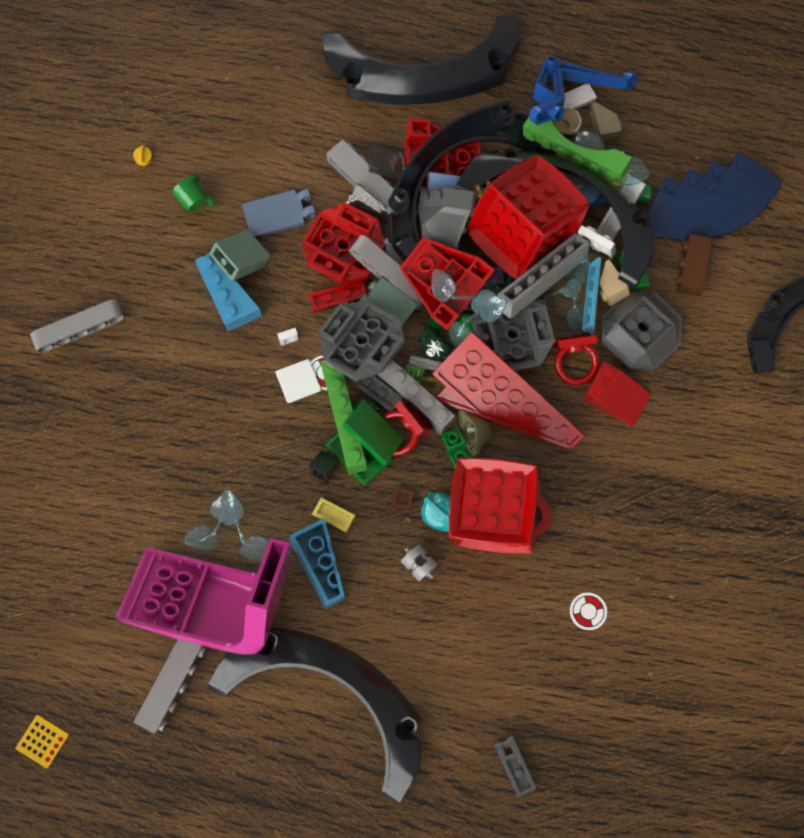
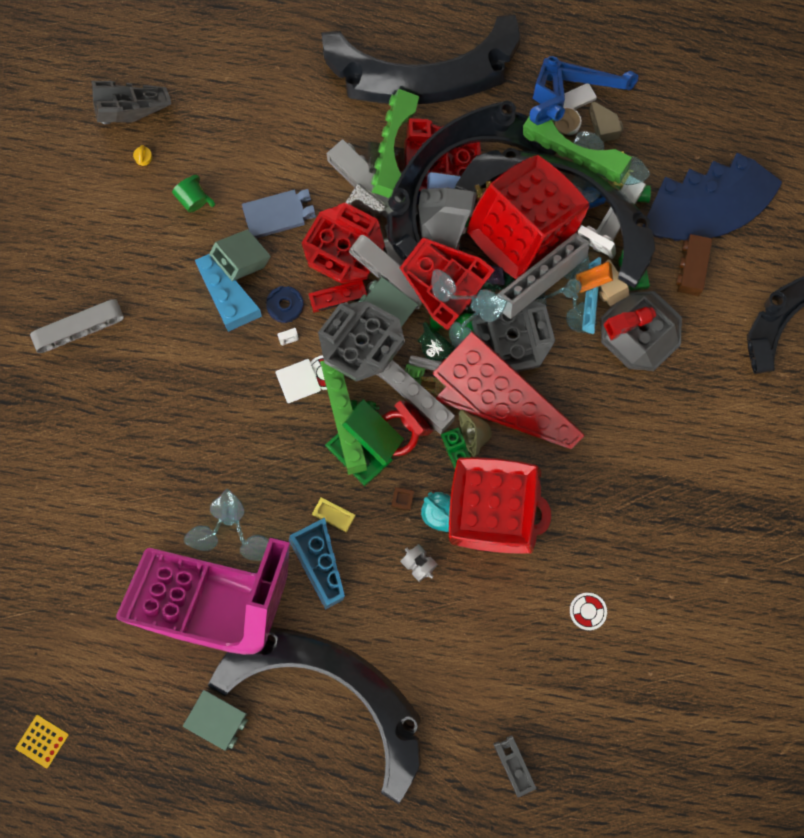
(126, 102): none -> dark grey wedge
(169, 685): light grey brick -> none
(216, 721): none -> sand green brick
(284, 314): none -> dark blue tile
(324, 465): black slope -> none
(377, 392): dark grey plate -> none
(387, 174): none -> bright green arch
(574, 344): red tile -> none
(595, 276): none -> orange tile
(617, 394): red slope -> none
(628, 320): none -> red piece

